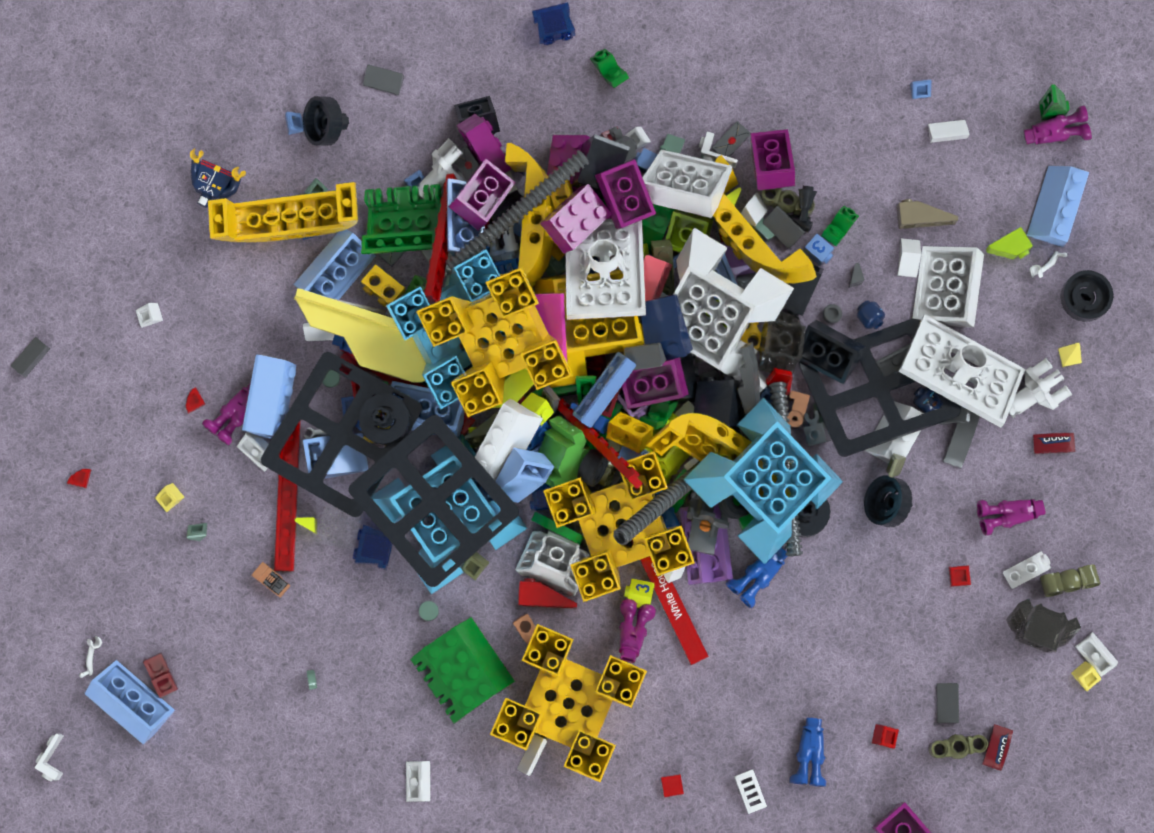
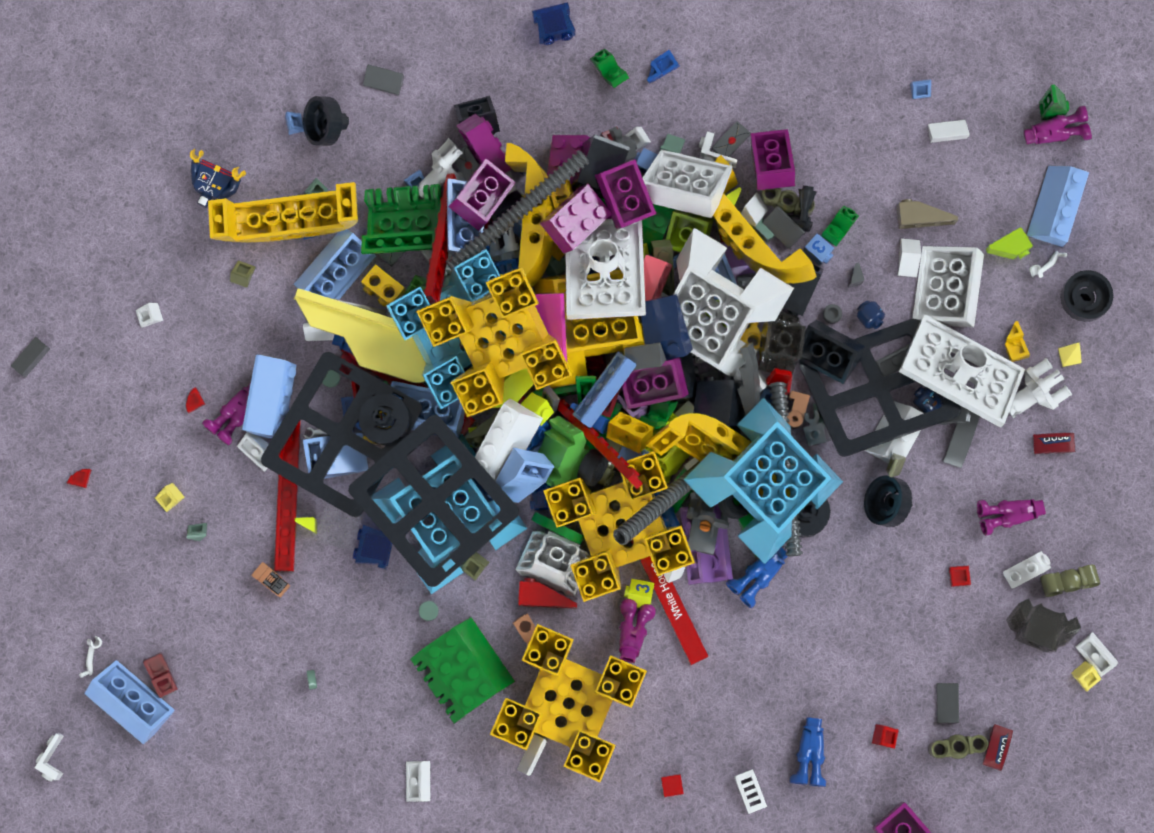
(242, 273): none -> olive slope
(662, 65): none -> blue slope
(1016, 345): none -> yellow slope

